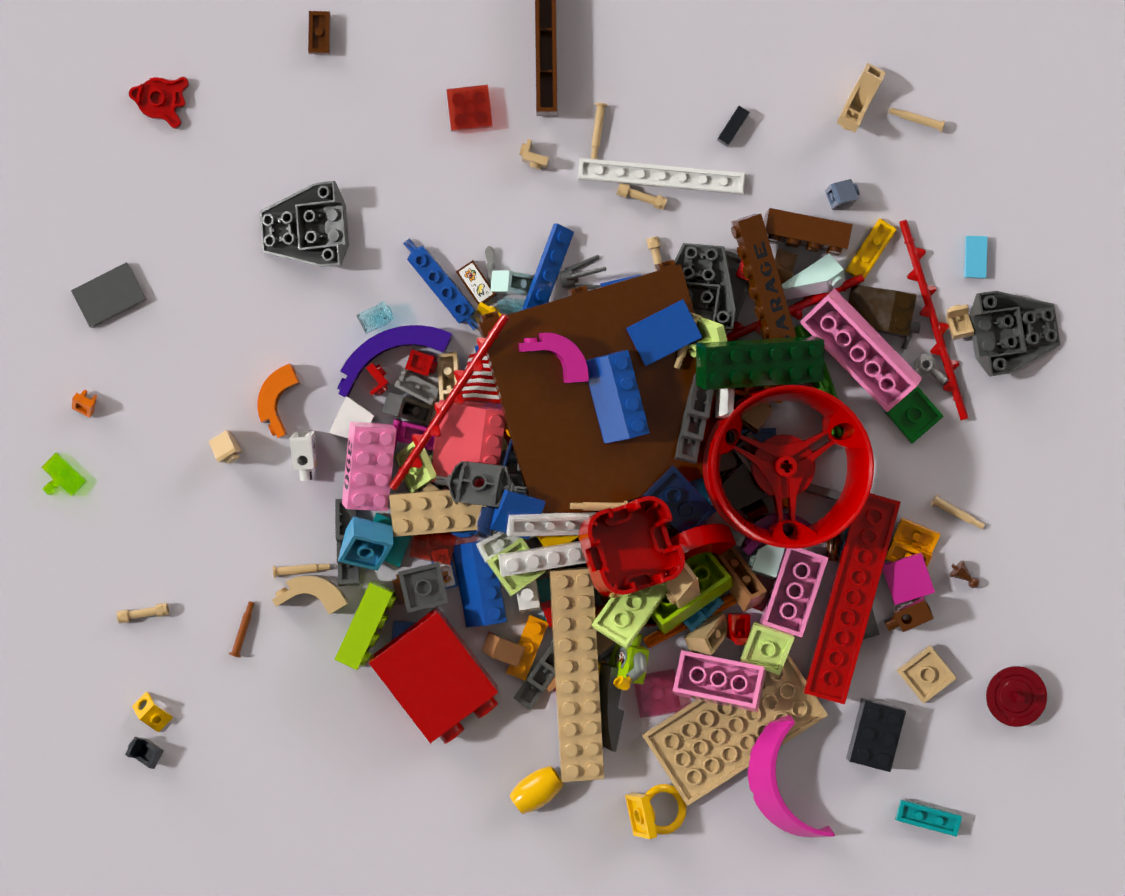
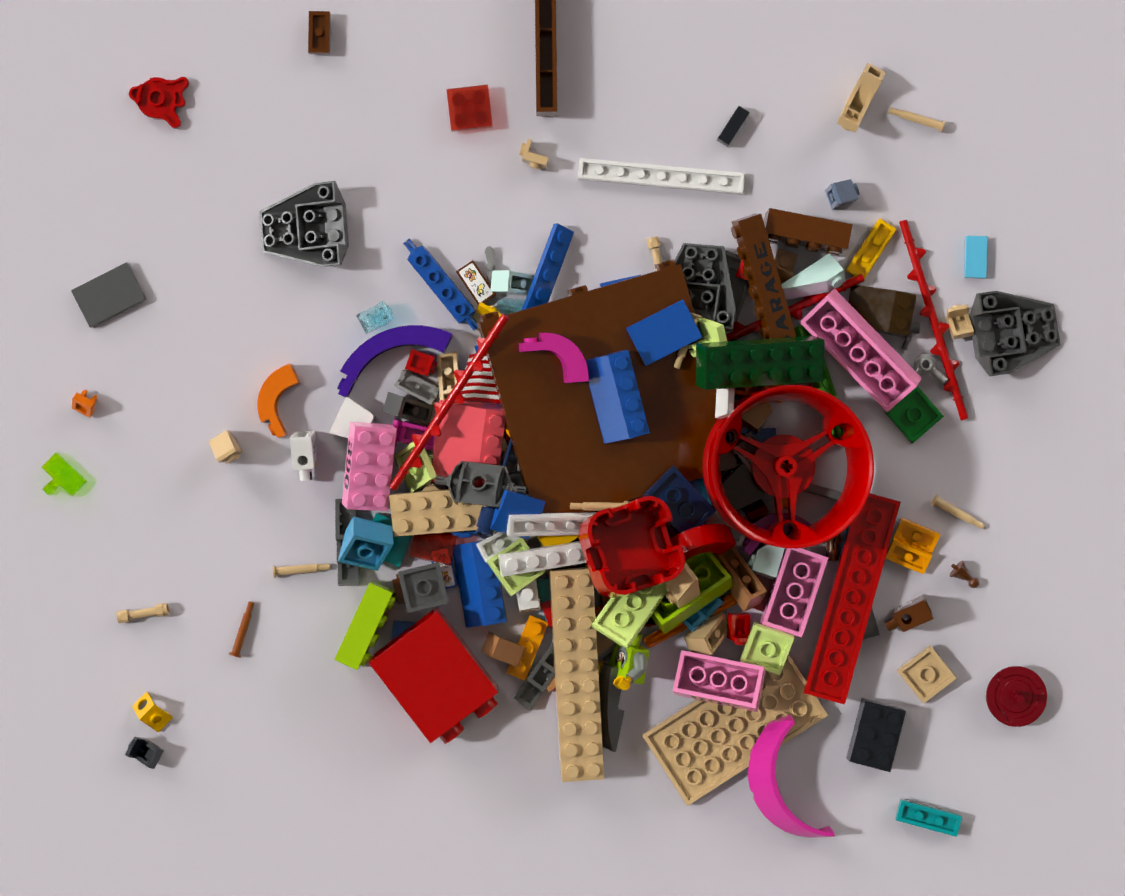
(322, 588): tan arch -> none
(378, 374): red bracket -> none
(536, 789): yellow piece -> none
(570, 277): dark grey plant -> none
(597, 129): tan piece -> none
(624, 190): tan bar -> none
(643, 815): yellow tile -> none
(657, 694): clear pink plate -> none
(693, 423): dark grey slope -> none
(908, 578): dark pink tile -> none

